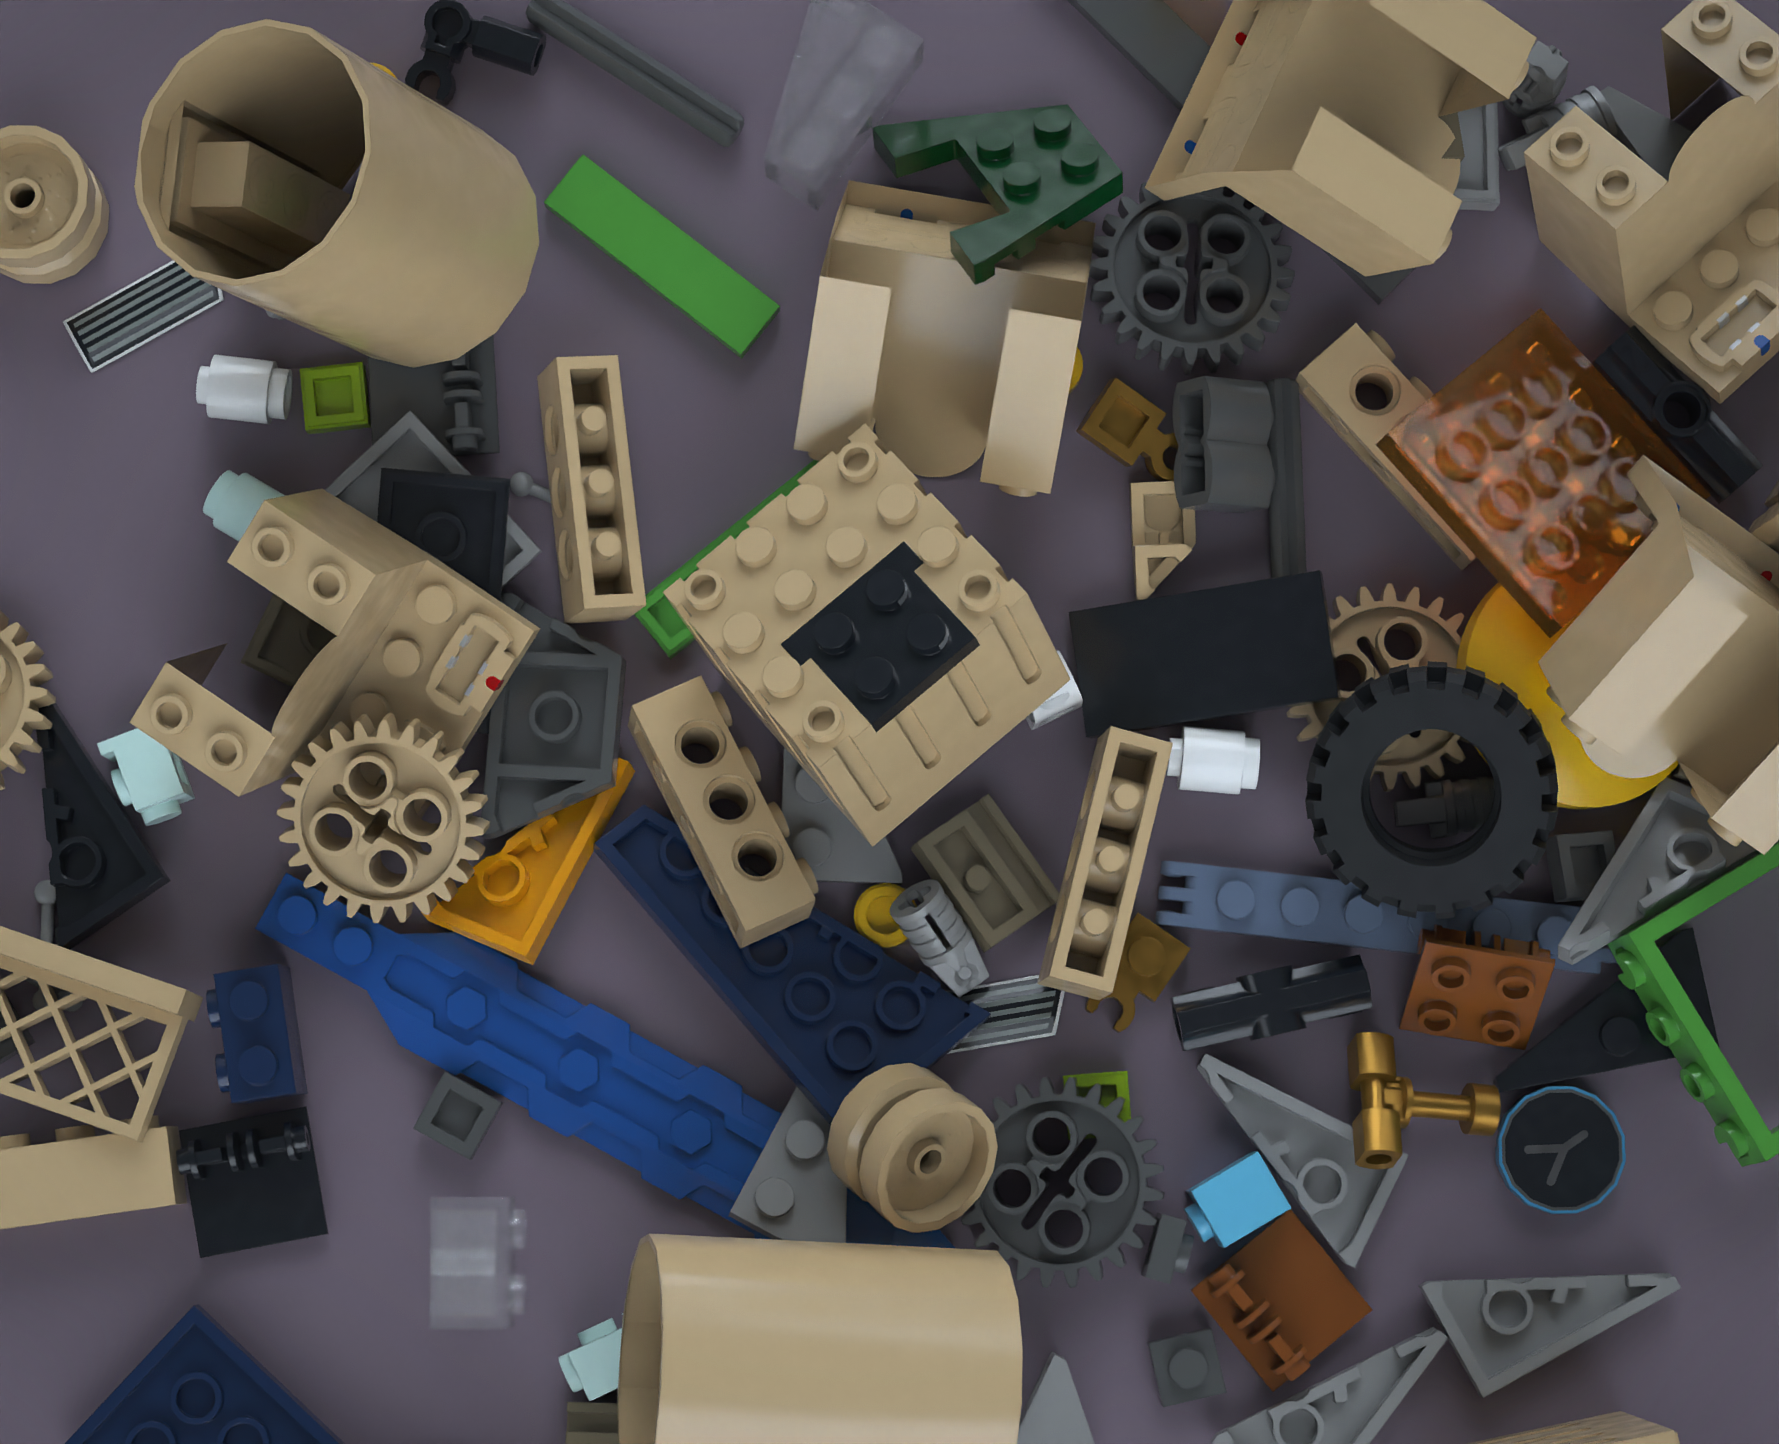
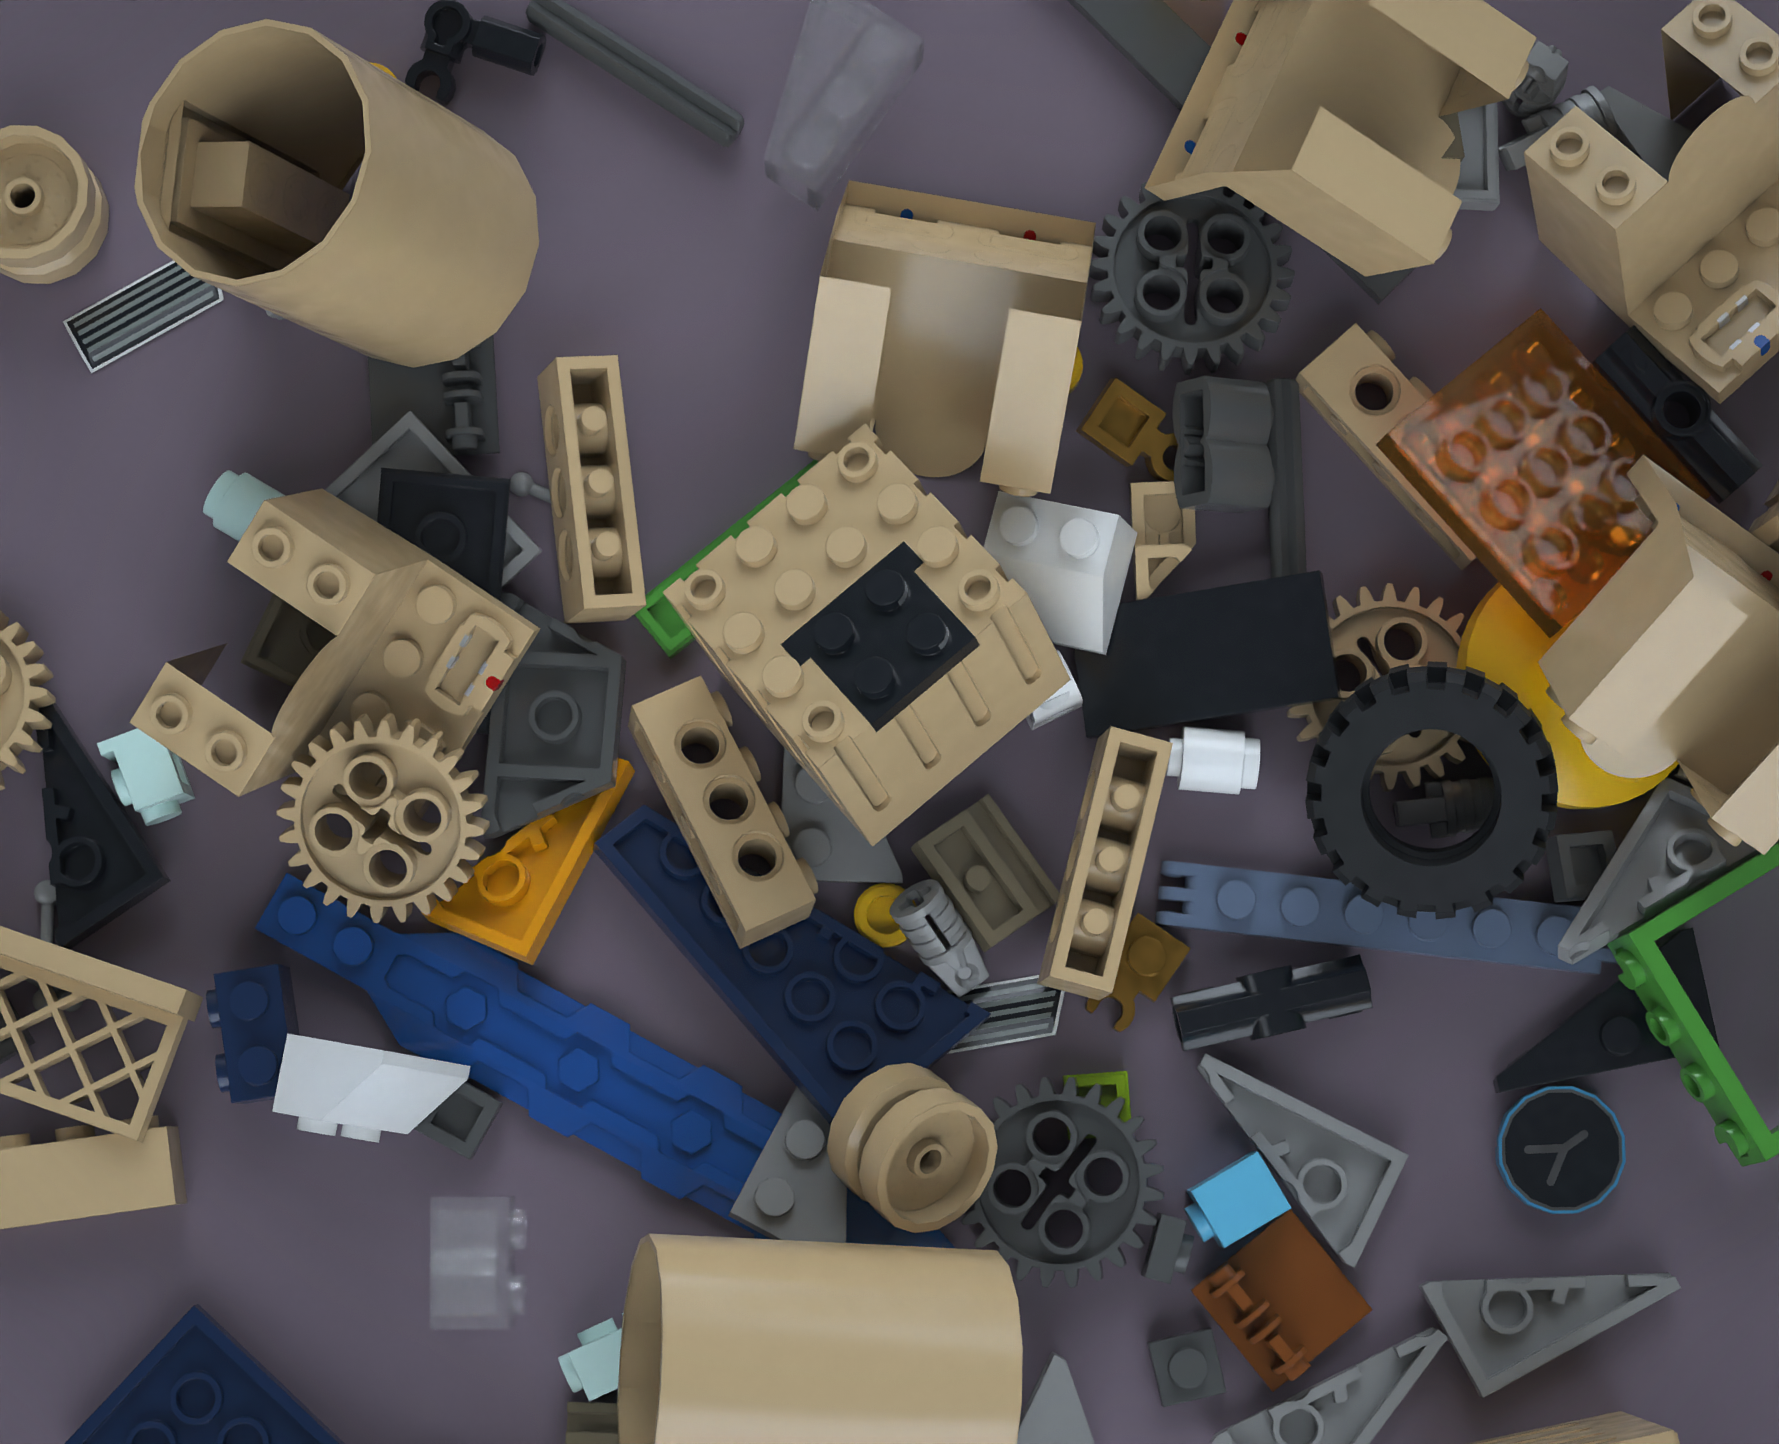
(245, 389): white brick -> none
(252, 1182): black hinge -> none
(335, 398): lime tile -> none
(360, 1088): none -> white slope
(662, 256): bright green tile -> none
(1029, 164): dark green wing -> none
(1066, 562): none -> white slope
(1391, 1102): pearl gold bar -> none
(1477, 990): dark orange hinge -> none

